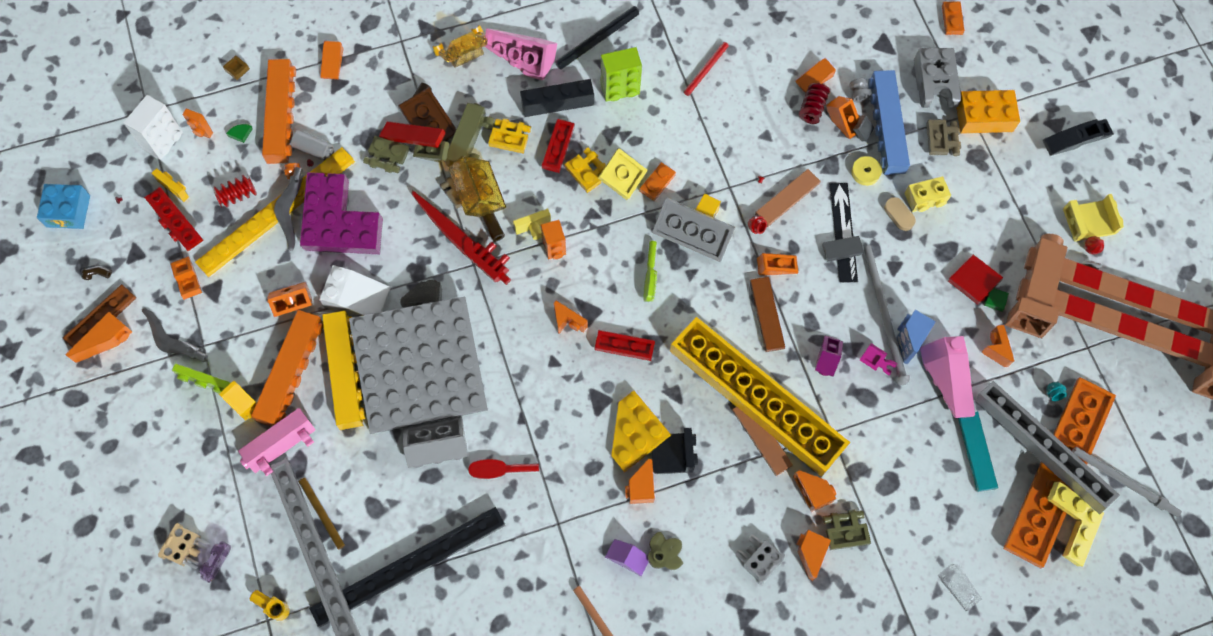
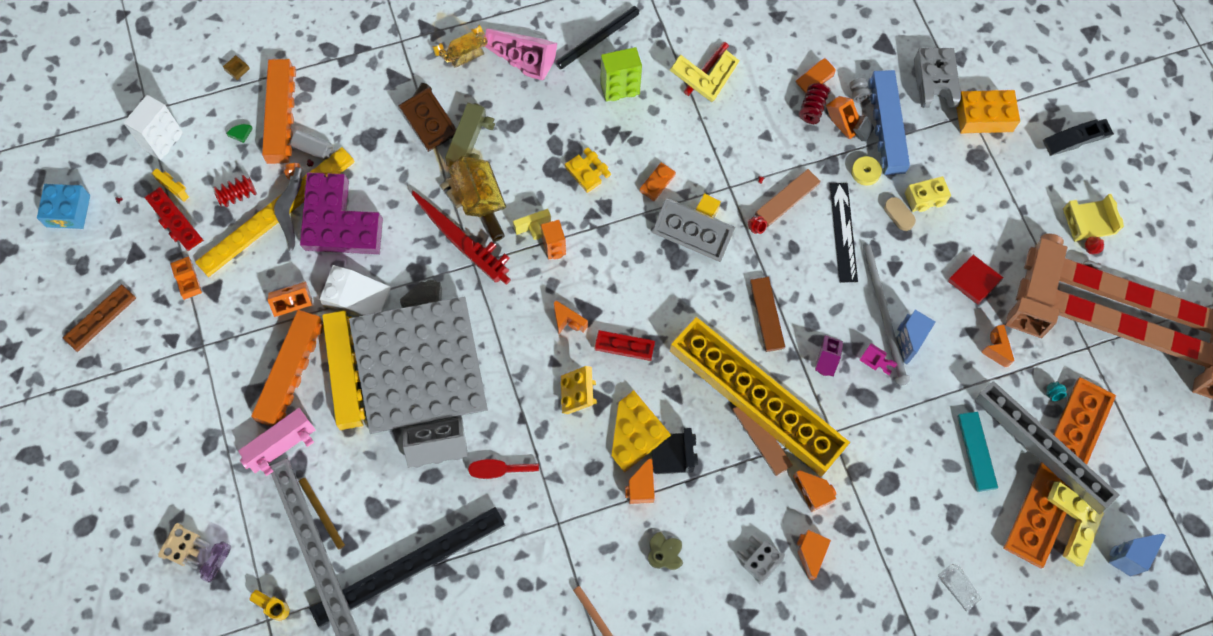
(87, 272): dark brown arm -> none
(103, 336): orange slope -> none
(169, 344): flat silver piece -> none
(197, 123): orange plate -> none
(201, 379): lime plate -> none
(238, 400): yellow slope -> none
(331, 60): orange slope -> none
(386, 150): olive plate -> none
(412, 134): red tile -> none
(431, 153): olive slope -> none
(509, 140): yellow plate -> none
(557, 98): black brick -> none
(558, 145): red plate -> none
(577, 390): none -> yellow plate
(622, 174): light yellow plate -> none
(627, 556): medium lavender slope -> none
(650, 279): lime piece -> none
(706, 85): none -> light yellow plate
(777, 264): orange slope -> none
(843, 248): dark grey tile -> none
(847, 536): olive plate -> none
(938, 137): dark tan plate -> none
(949, 367): bright pink wedge -> none
(953, 18): orange plate -> none
(996, 300): green tile -> none
(1136, 555): none -> medium blue slope
(1159, 502): light grey bar -> none

